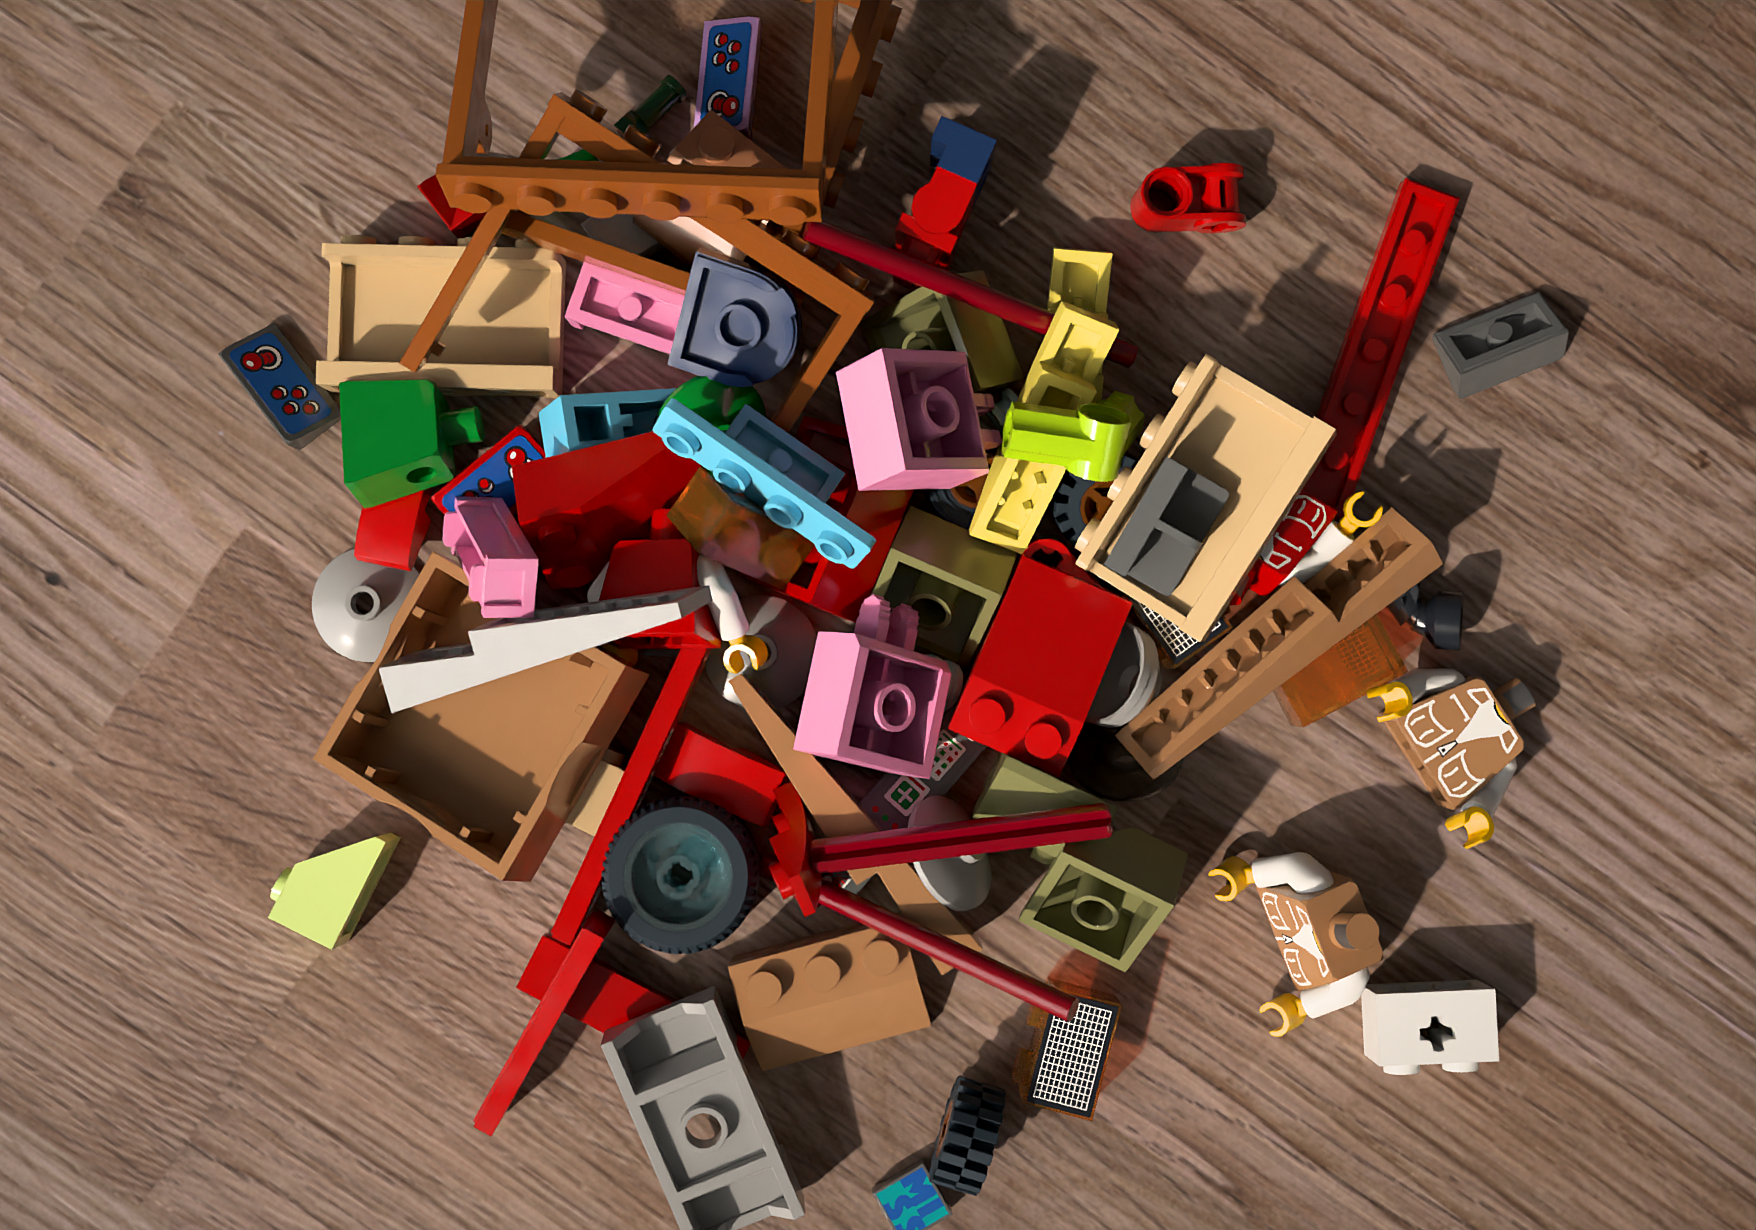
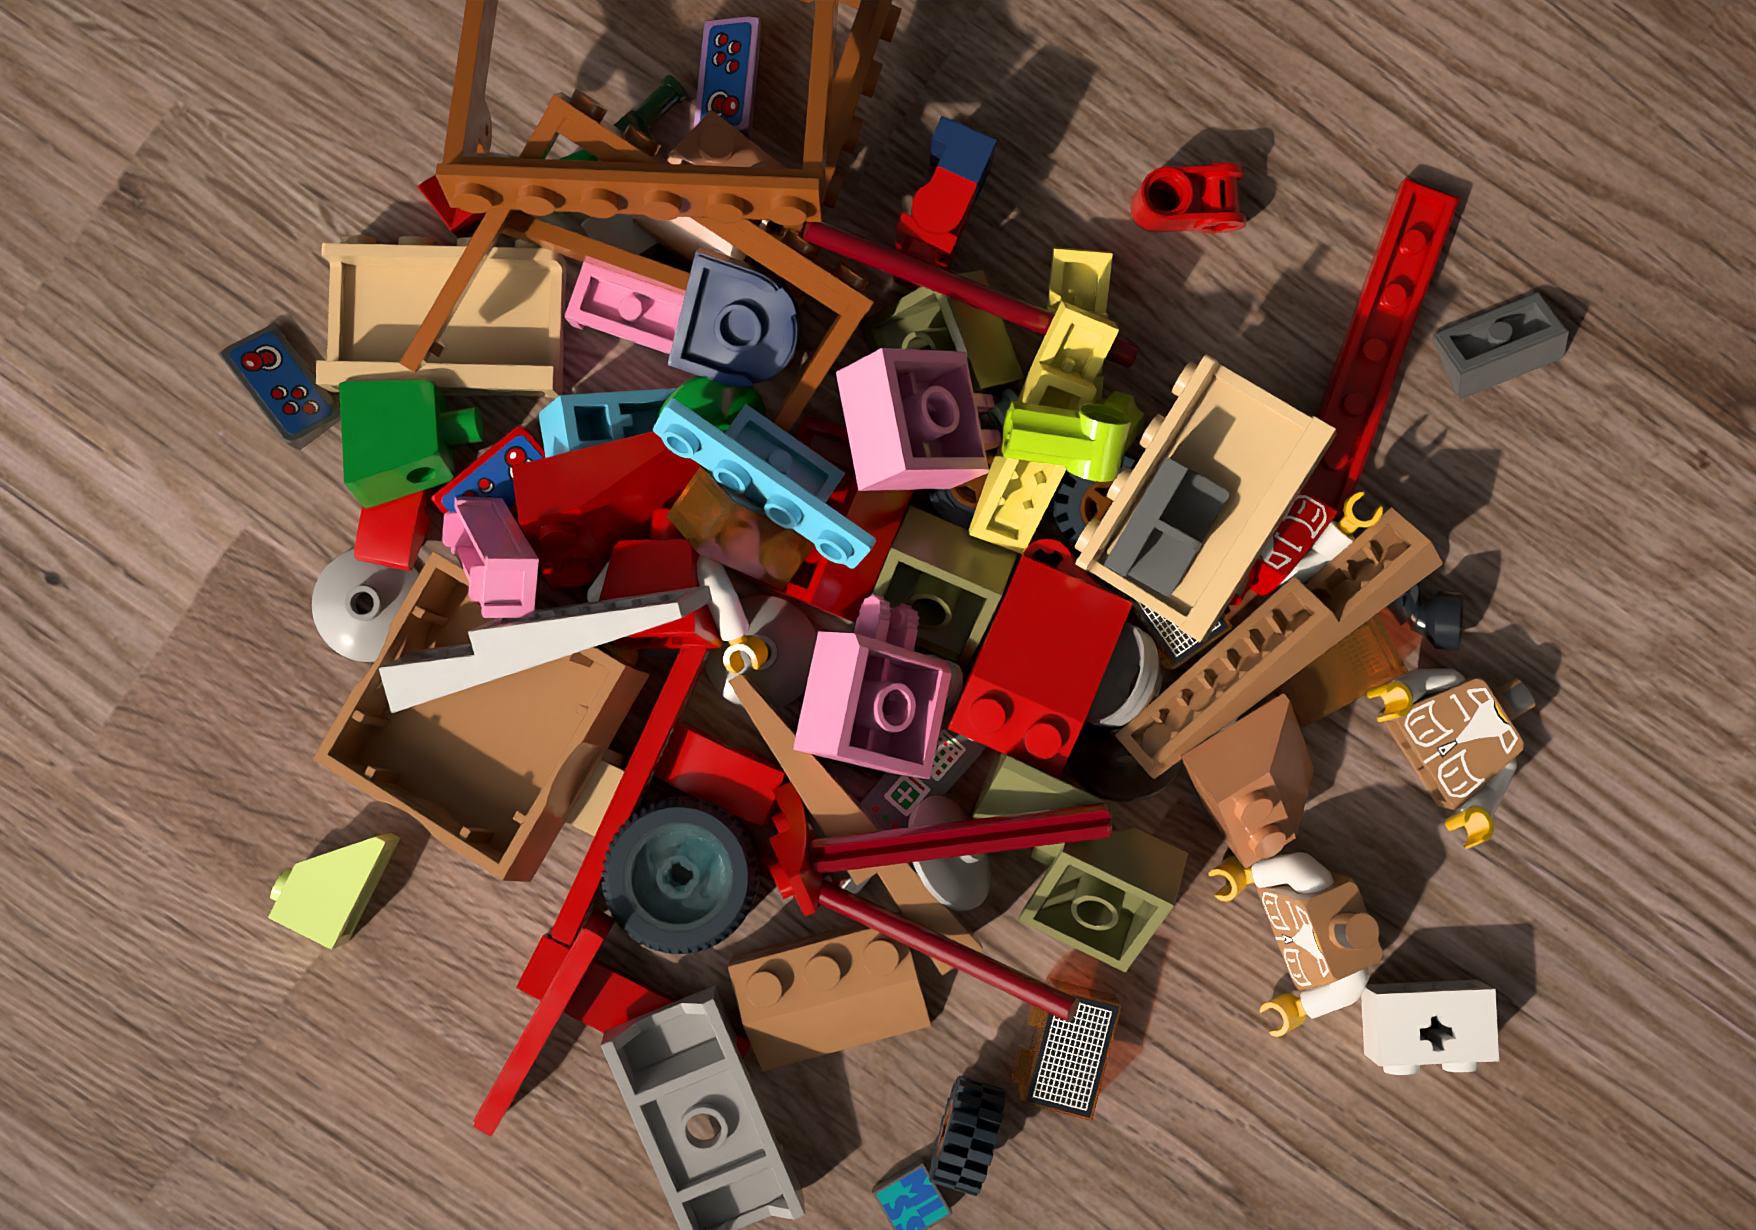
(1254, 780): none -> nougat slope

